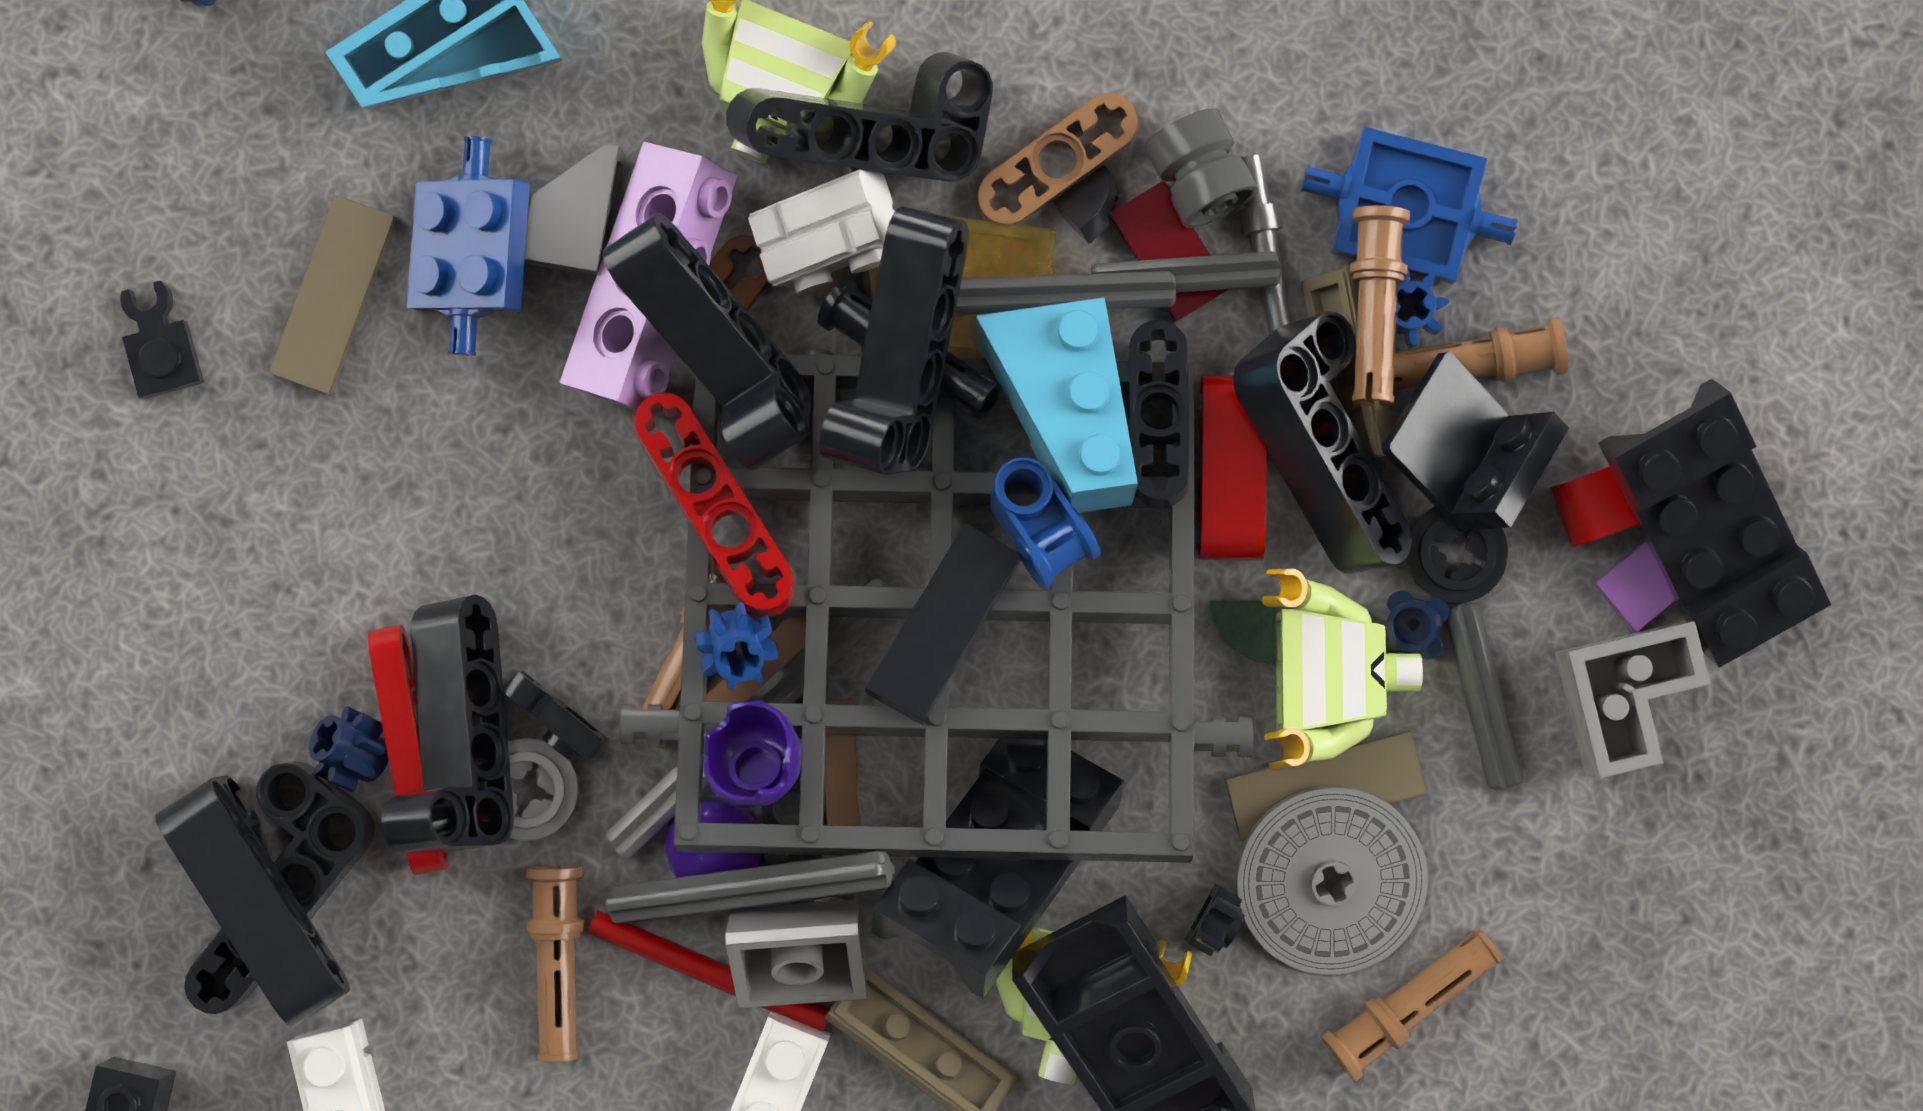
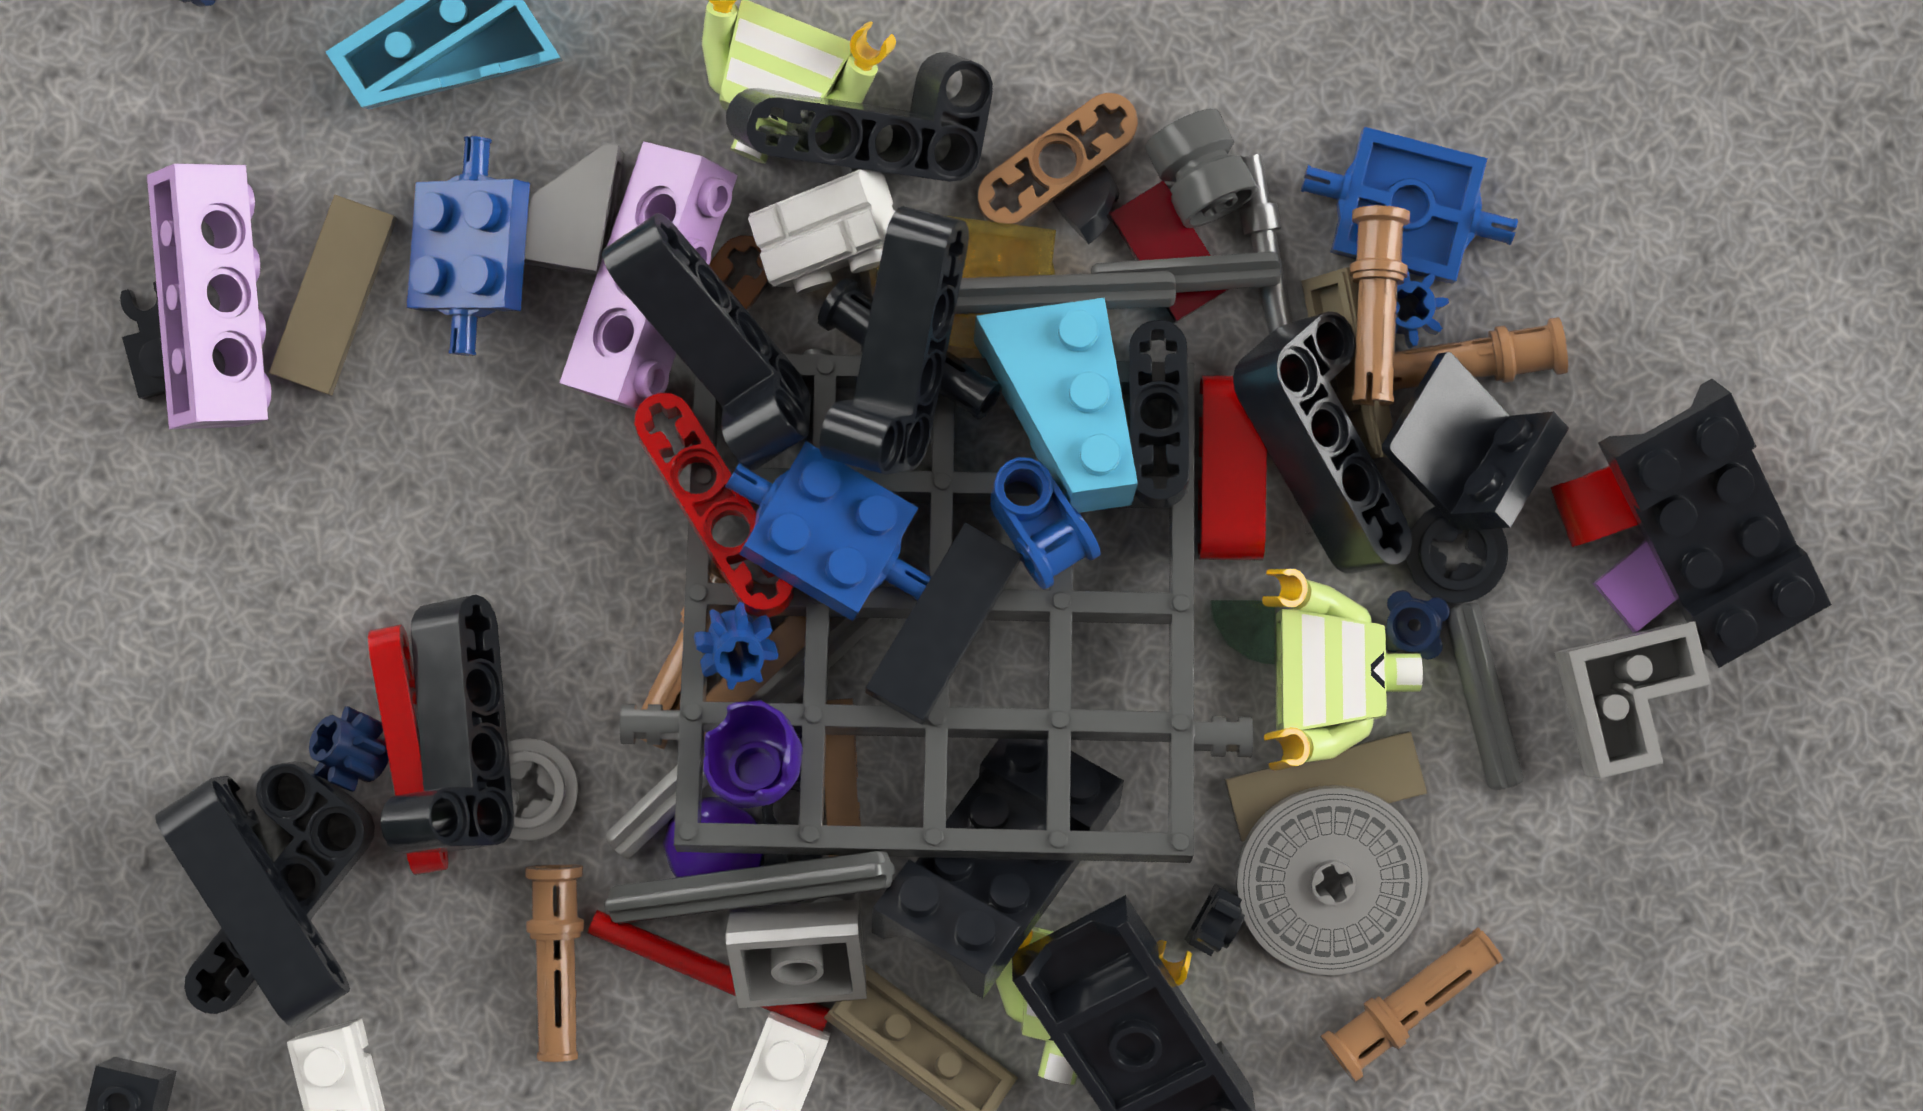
(189, 324): none -> lavender brick
(567, 730): black plate -> none
(828, 531): none -> blue plate

